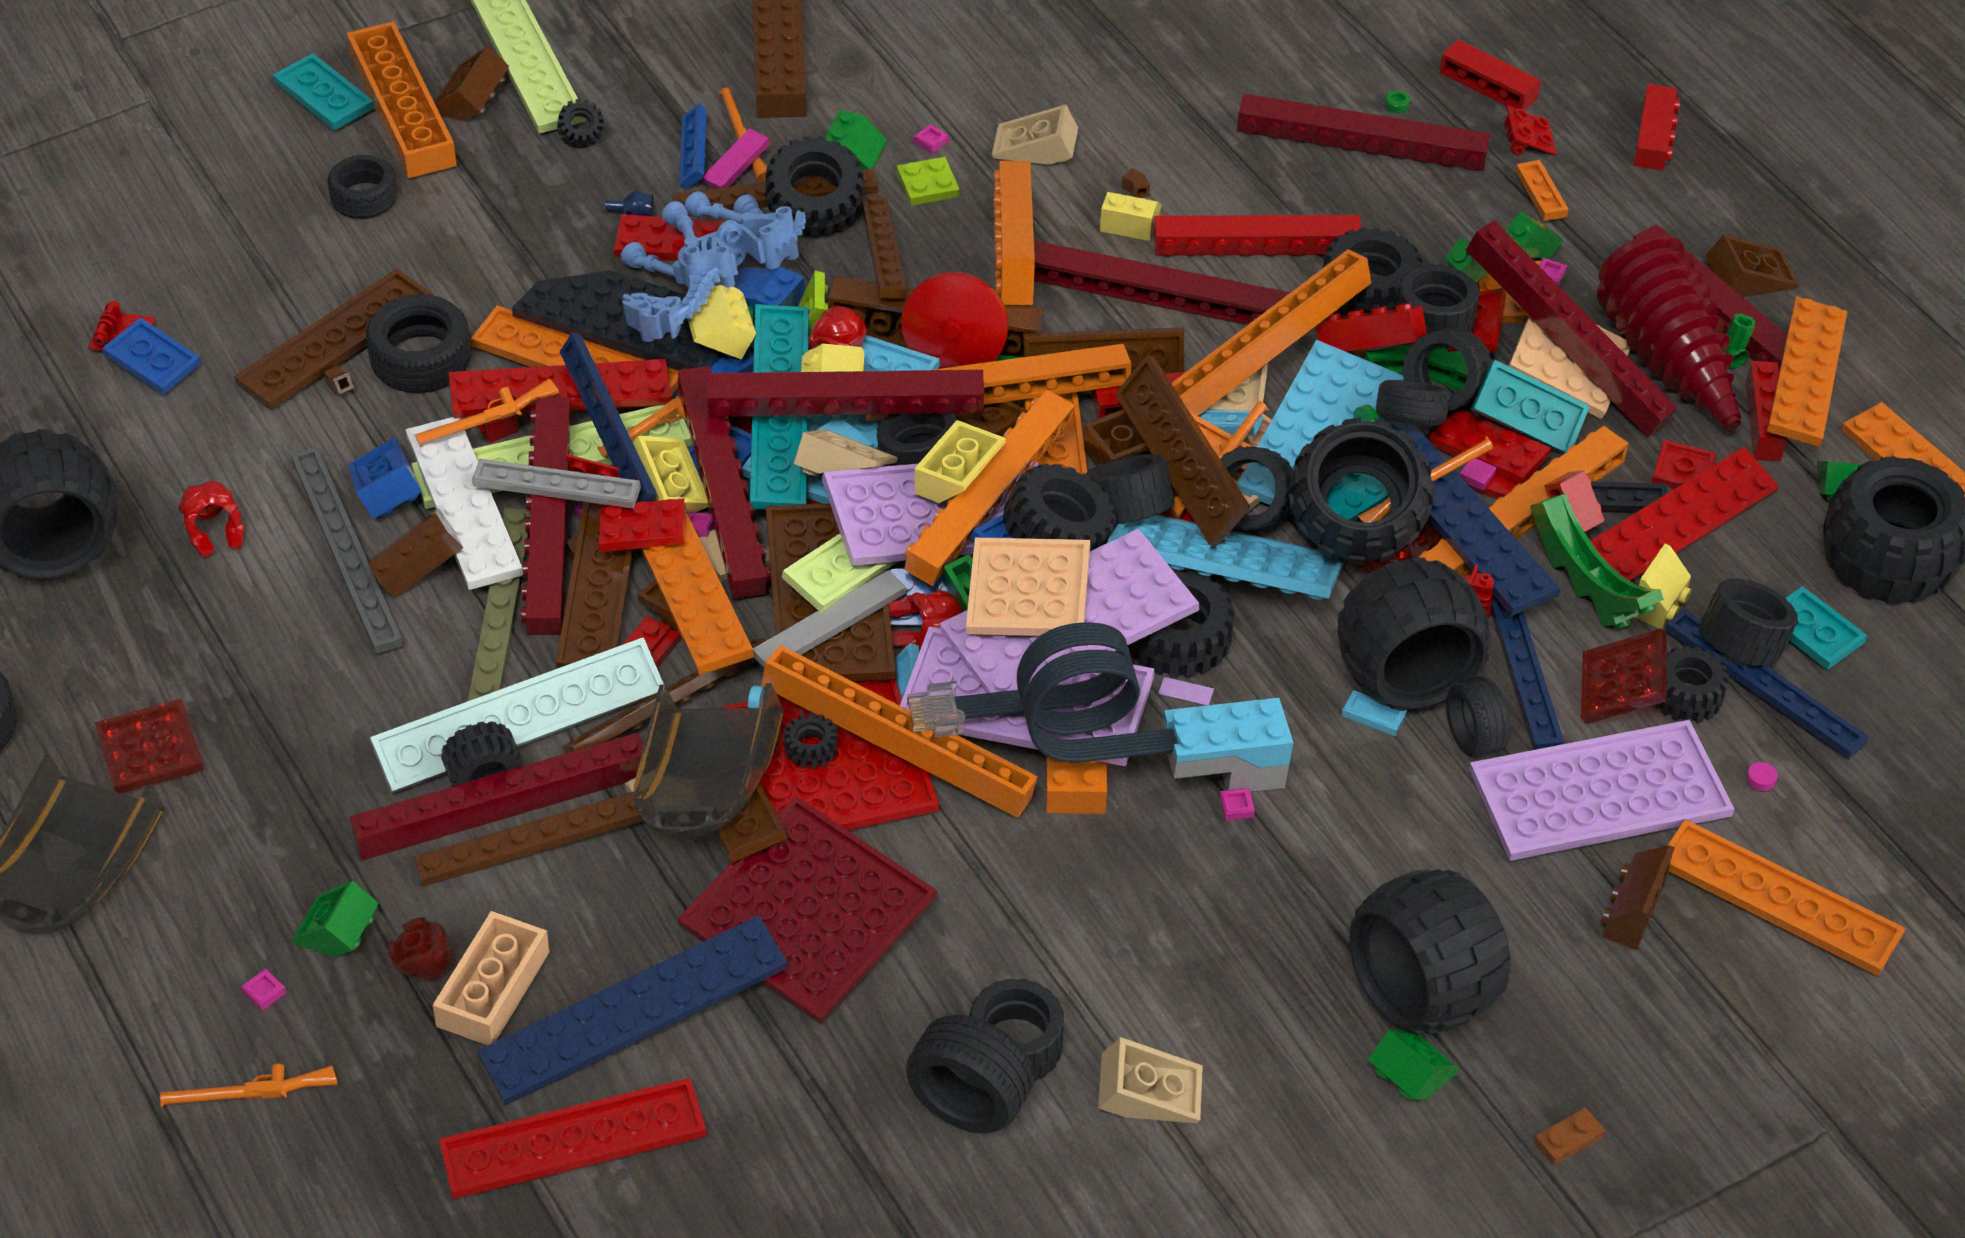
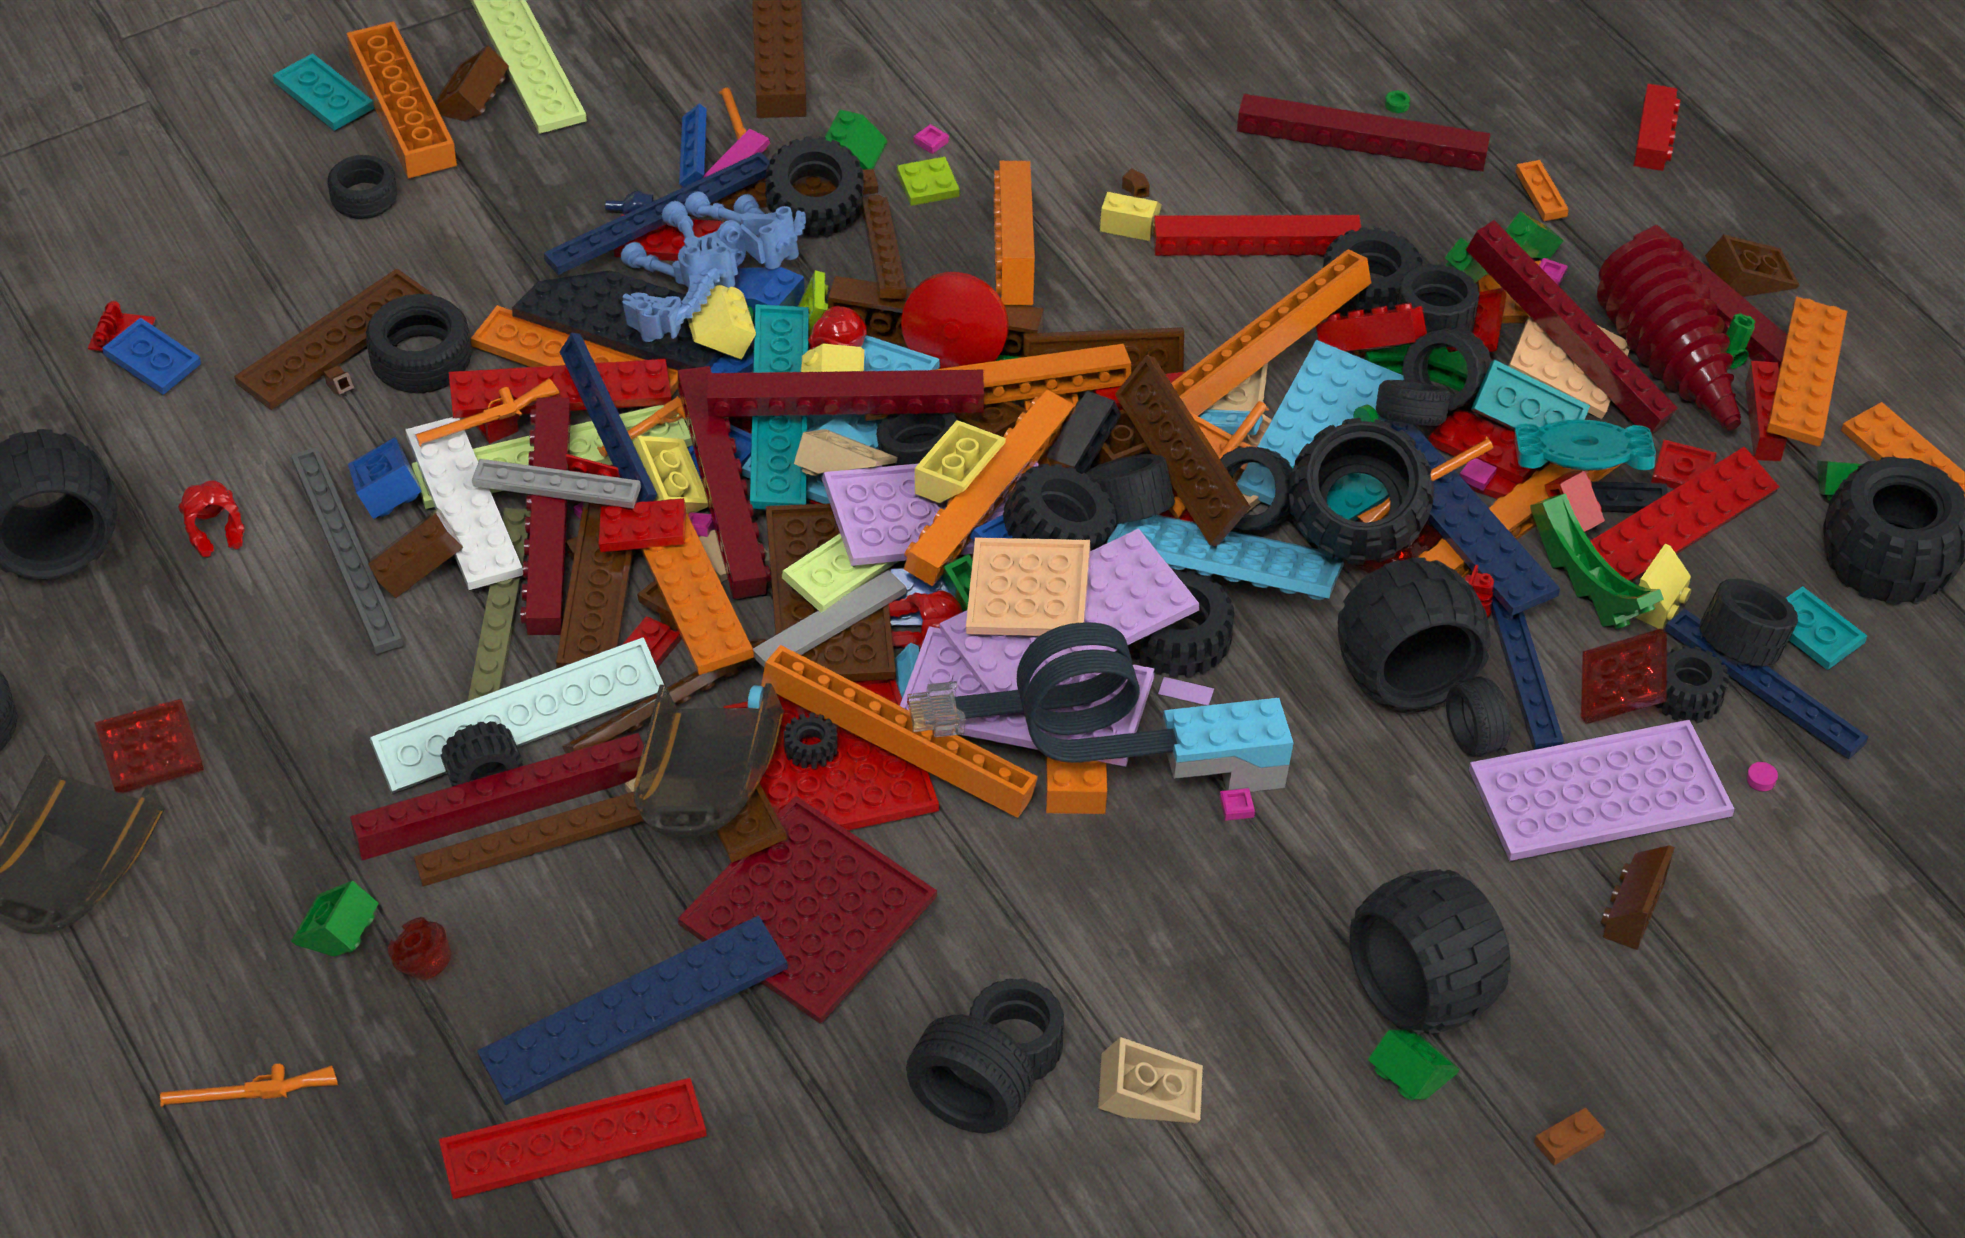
(263, 989): dark pink tile -> none
(491, 978): light nougat brick -> none
(584, 110): black tyre -> none
(650, 216): none -> dark blue plate
(1037, 138): tan slope -> none
(1084, 432): none -> black brick
(1152, 284): dark red brick -> none
(1373, 714): medium azure tile -> none
(1489, 76): red brick -> none
(1526, 130): red hinge -> none
(1584, 445): none -> teal piece
(1784, 898): orange plate -> none

